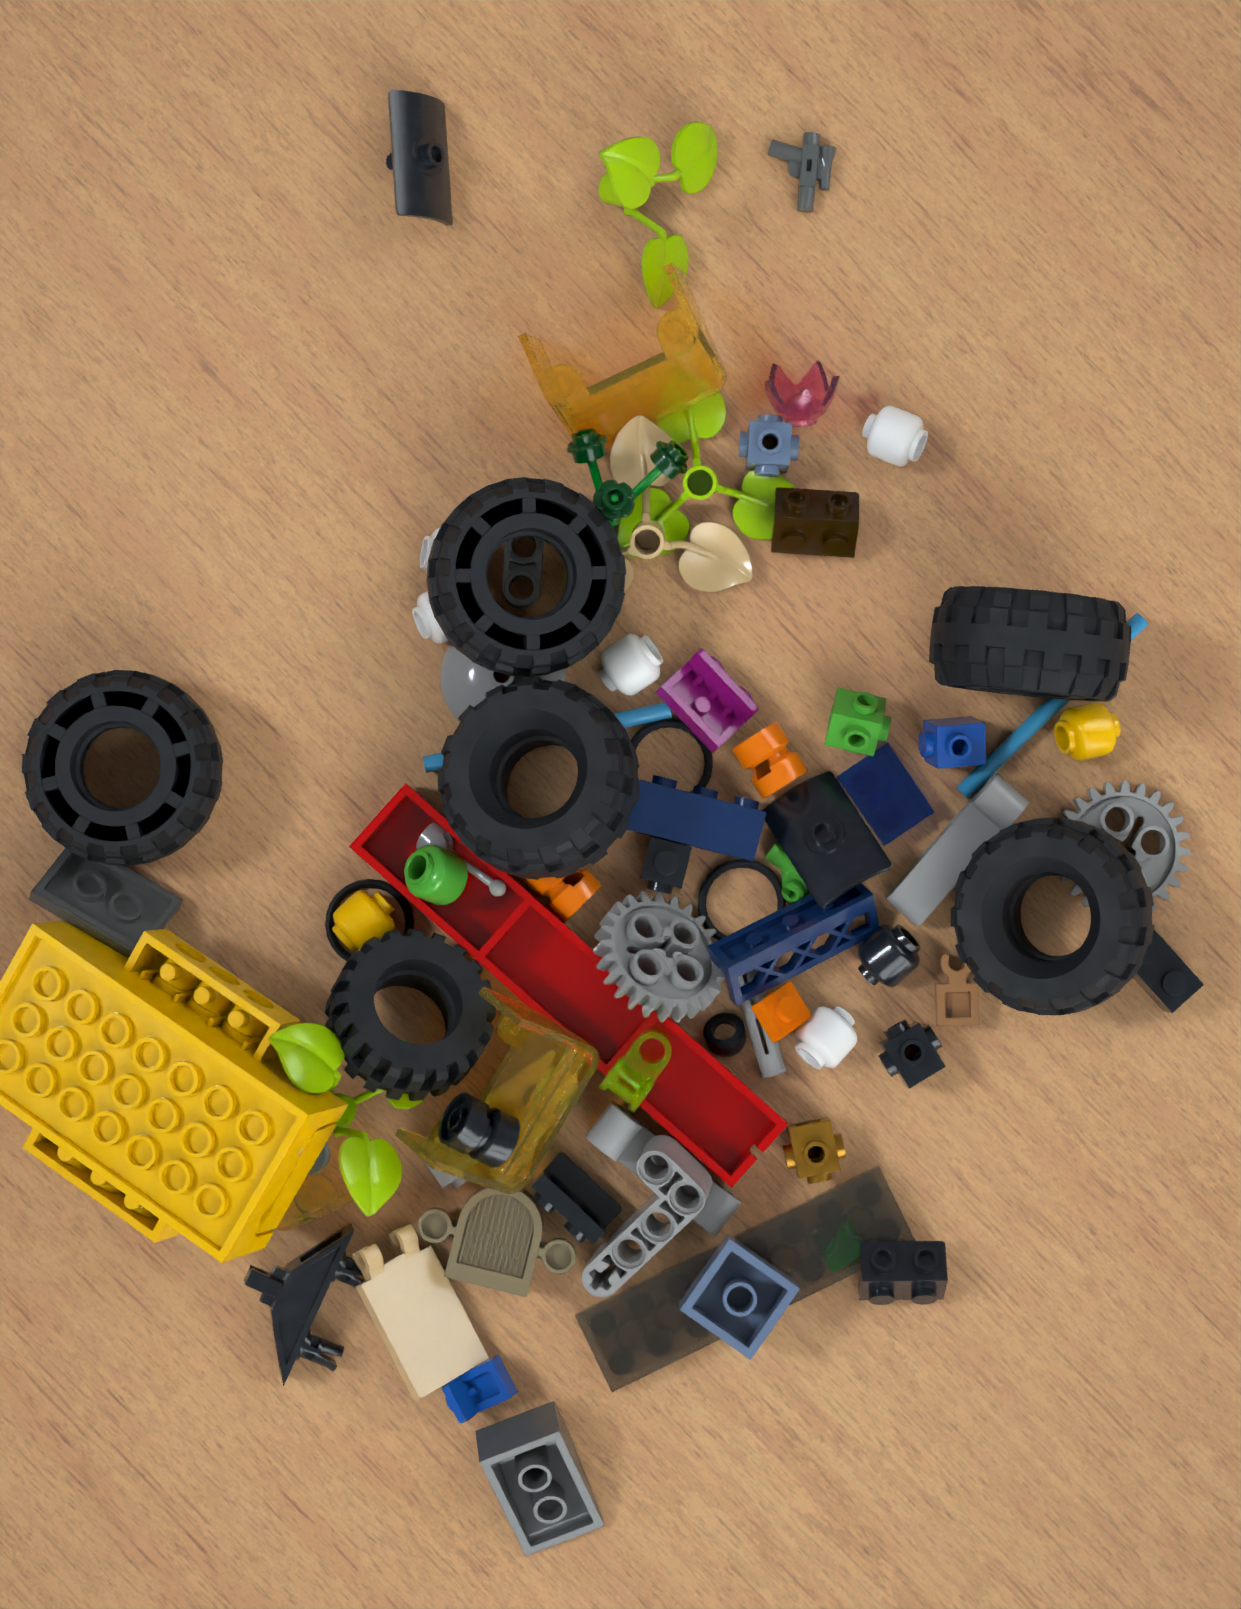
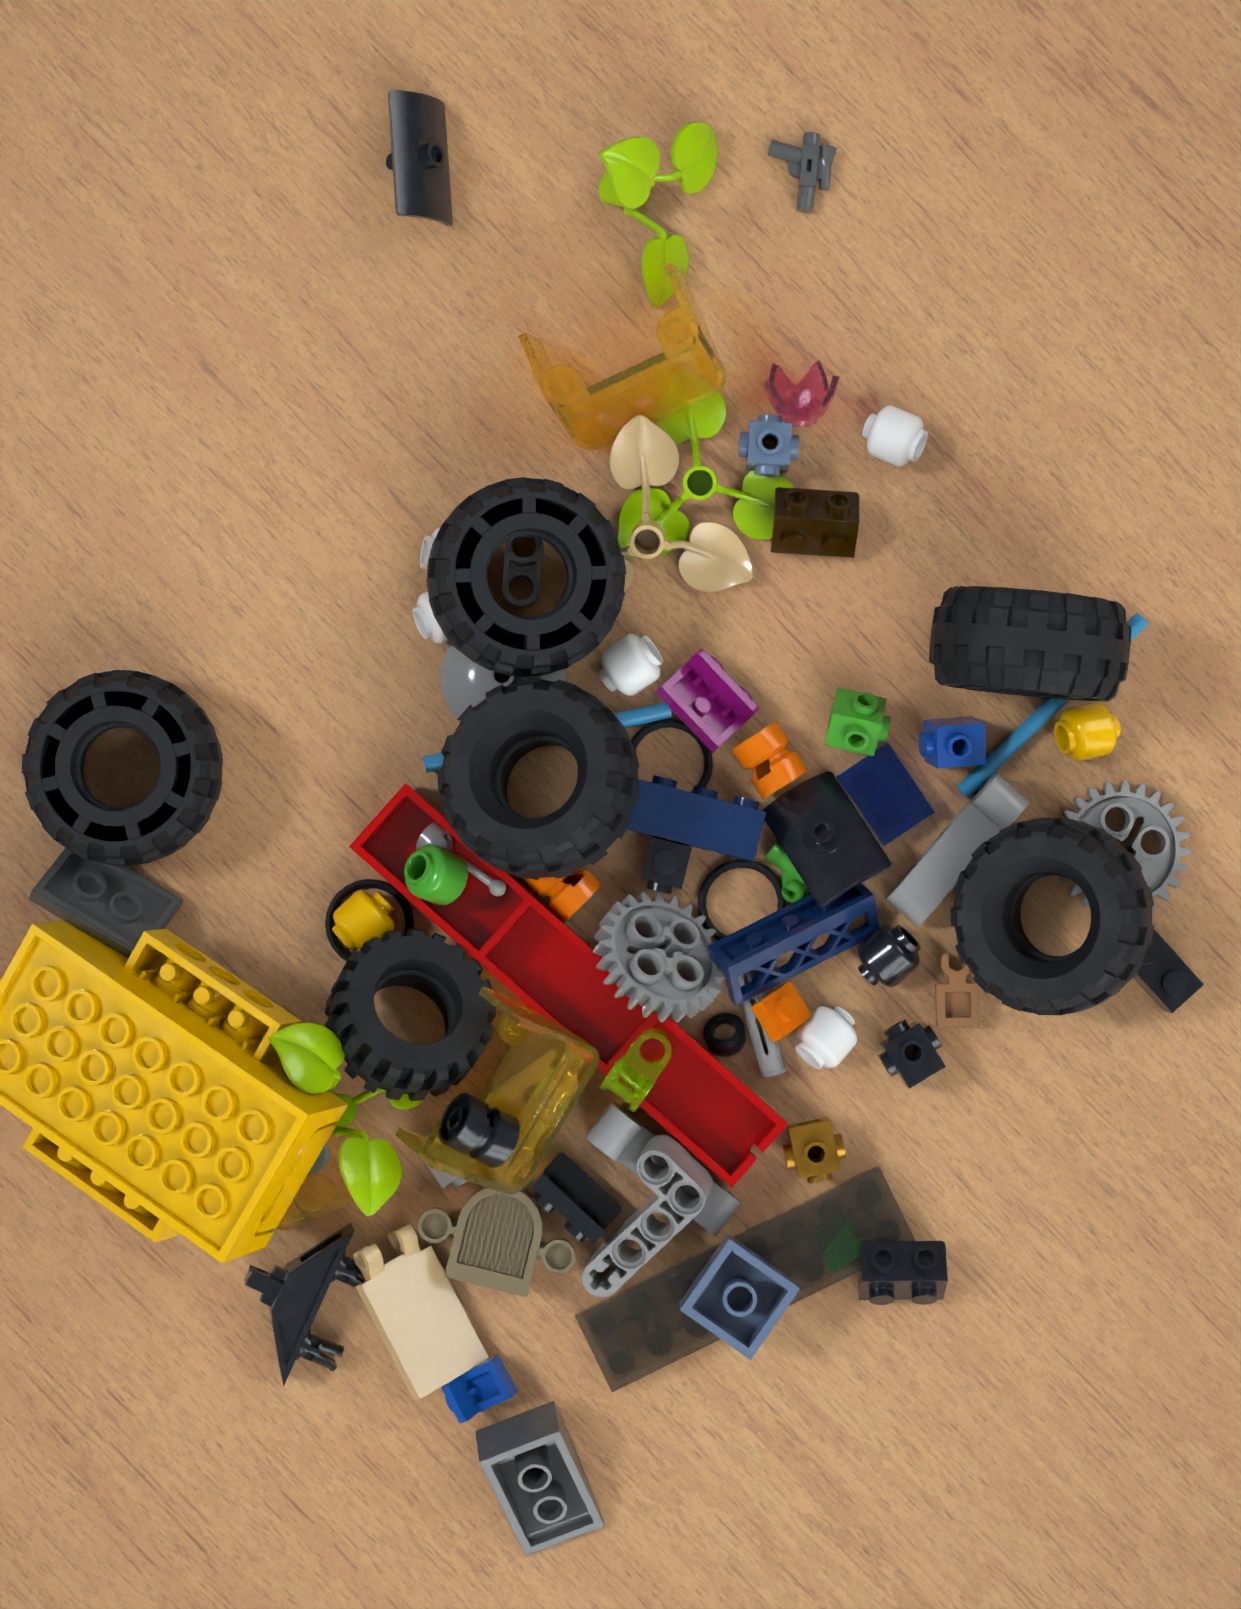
(618, 499): dark green plant -> none

